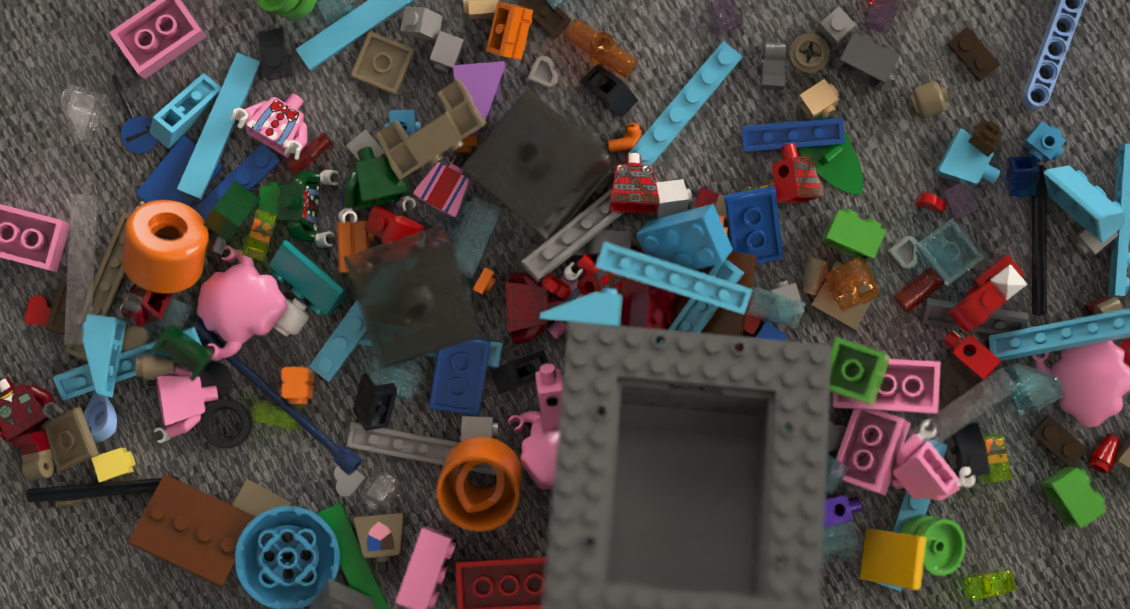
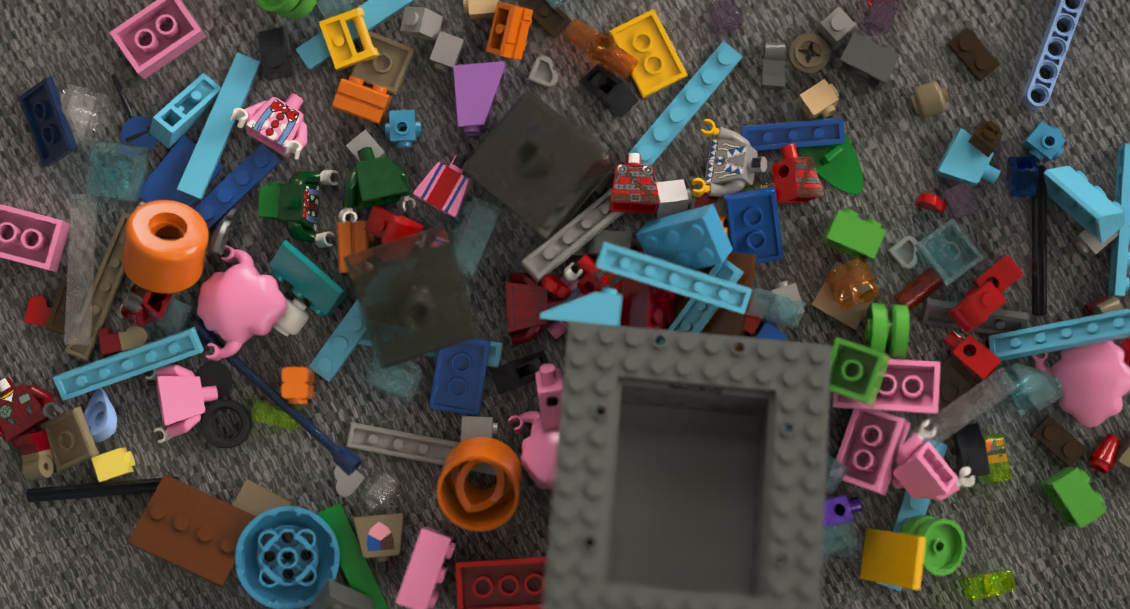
(47, 122): none -> dark blue tile
(67, 503): dark tan leg -> none
(103, 347): medium azure slope -> none
(117, 170): none -> clear light blue slope
(153, 366): dark tan cone -> none
(183, 350): dark green panel -> none
(231, 211): dark green panel -> none
(260, 235): clear neon green leg -> none
(309, 153): clear red axle -> none
(341, 43): none -> yellow plate
(362, 100): none -> orange brick
(374, 403): black panel -> none
(443, 133): dark tan bracket -> none
(470, 142): orange plate -> none
(485, 282): orange plate -> none
(628, 141): orange arm -> none
(656, 56): none -> yellow tile
(730, 163): none -> torso
(814, 274): dark tan cone -> none
(835, 435): light grey tile -> none
(887, 330): none -> bright green wheel
(1008, 282): white slope -> none

